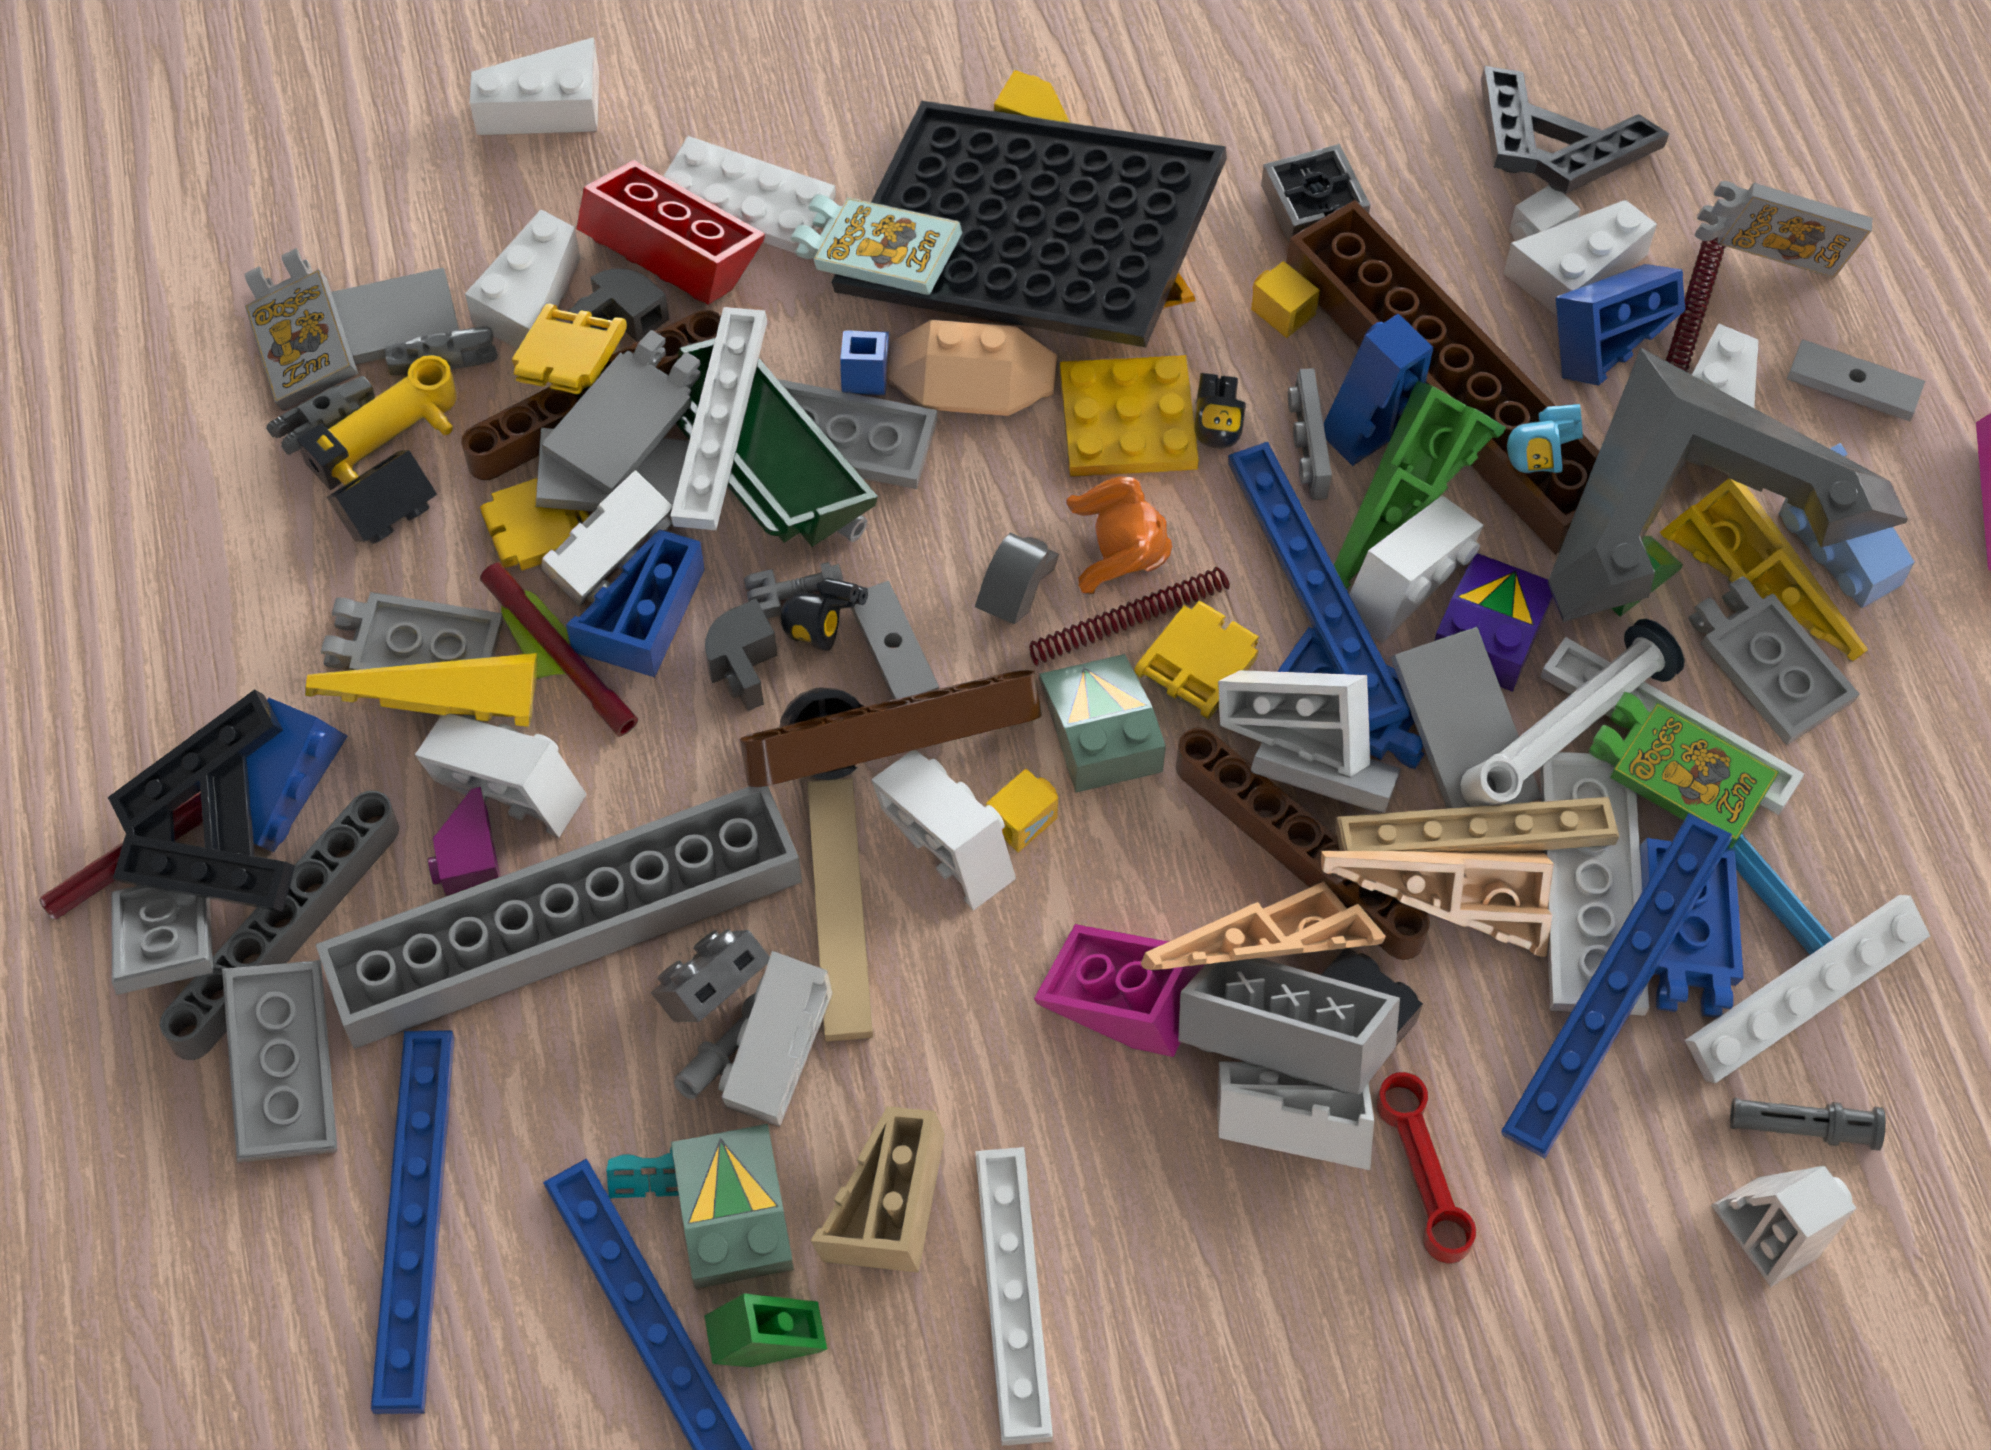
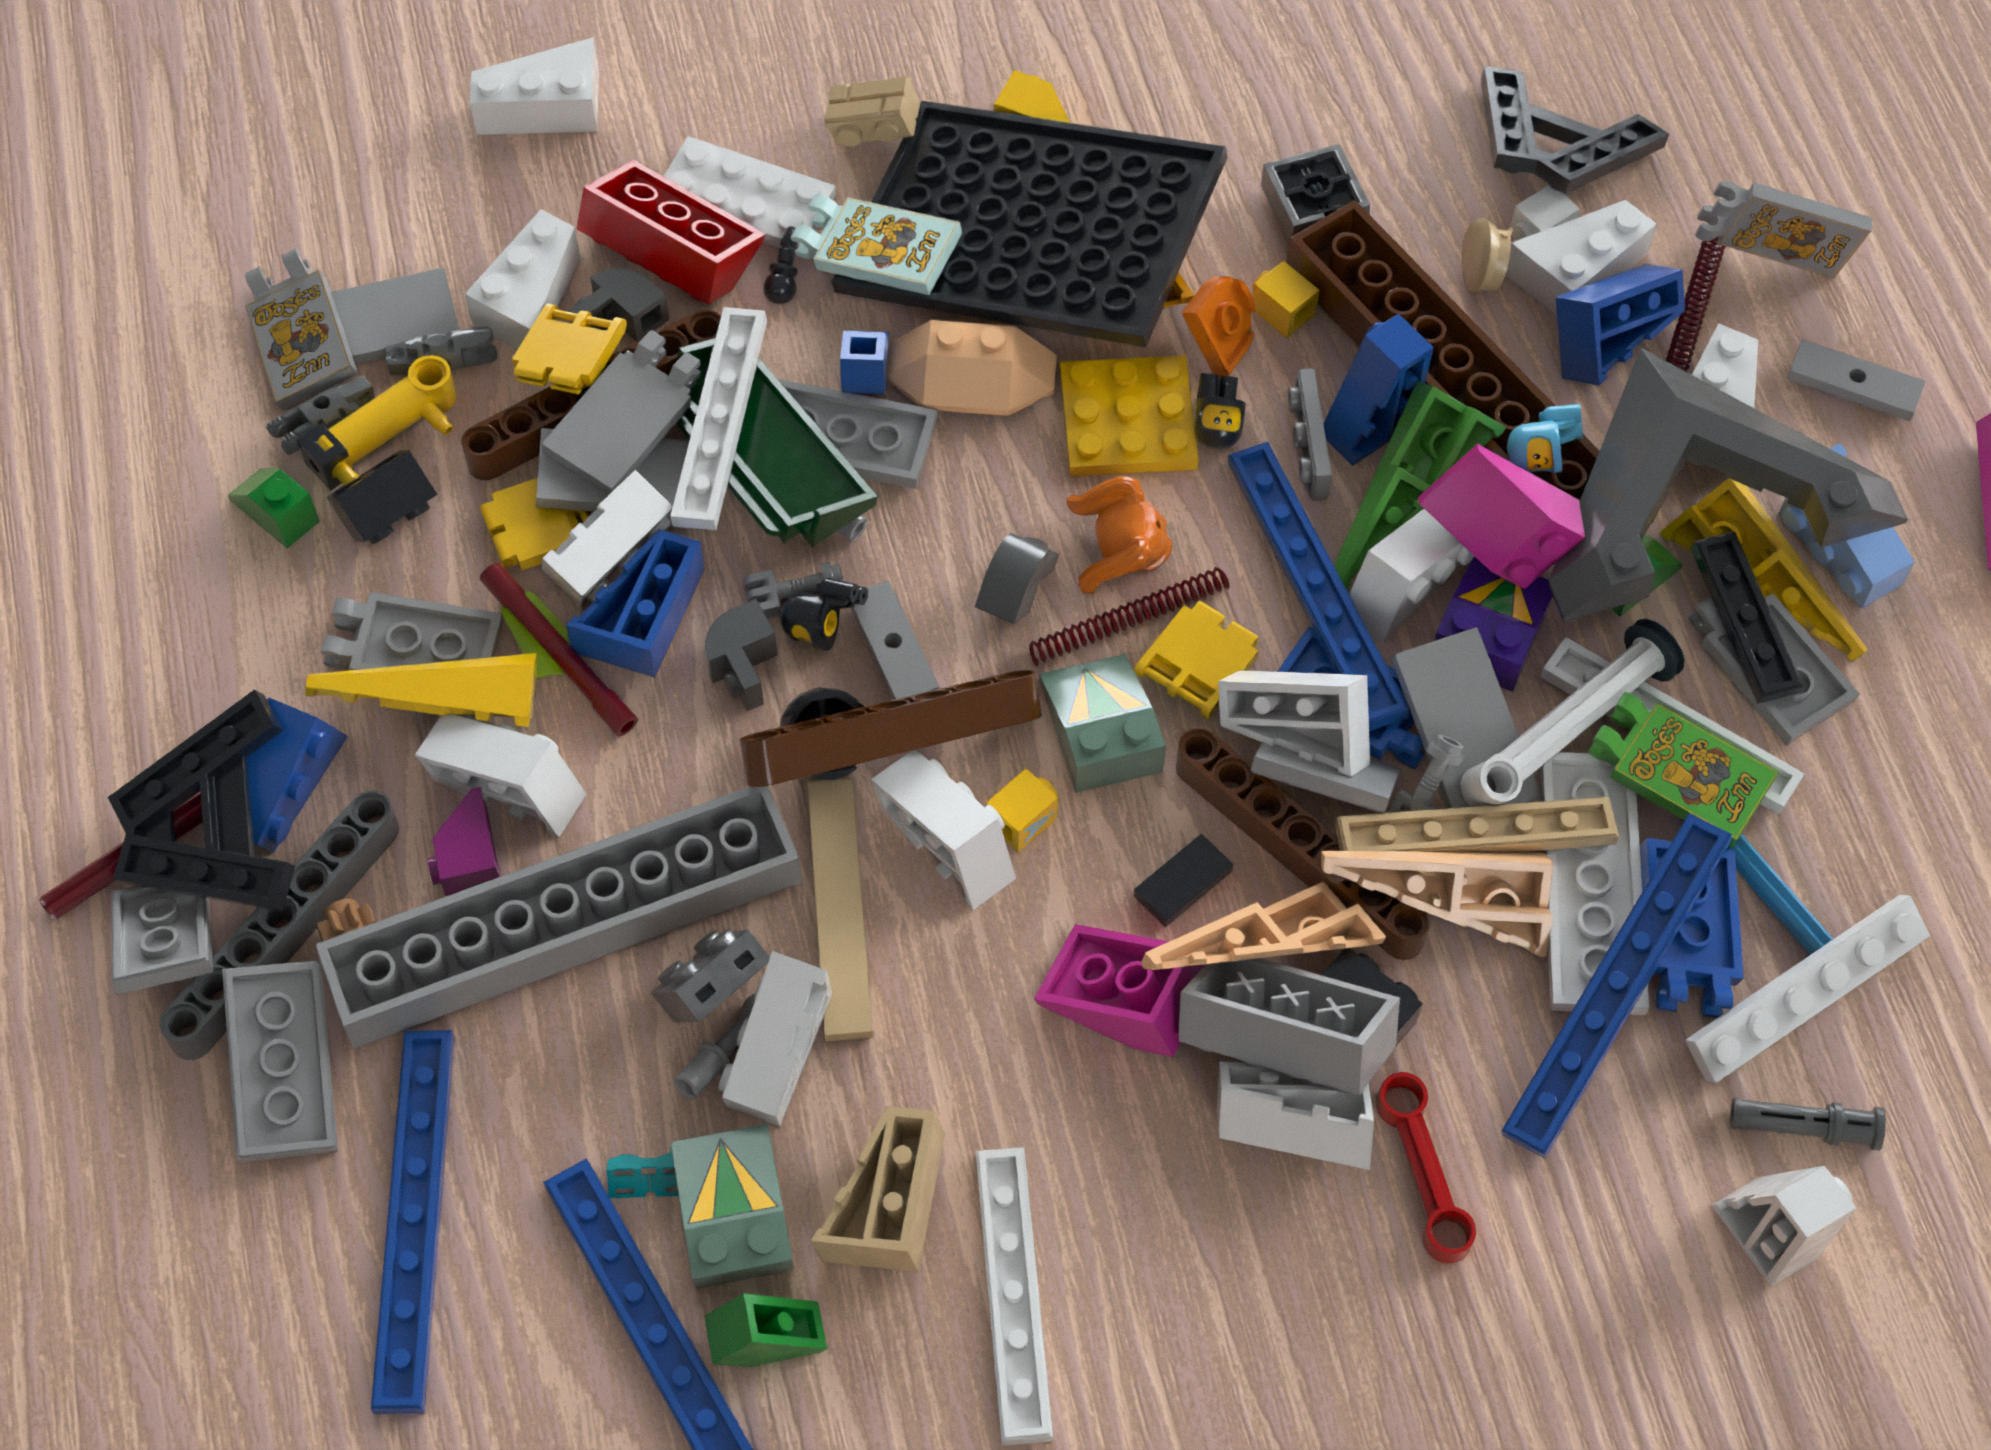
(276, 504): none -> green slope
(344, 917): none -> medium nougat gear
(780, 284): none -> black bar
(872, 111): none -> tan brick
(1183, 880): none -> black tile
(1221, 322): none -> orange tile
(1445, 753): none -> light grey hinge
(1485, 256): none -> tan piece
(1505, 515): none -> dark pink slope
(1746, 617): none -> black tile

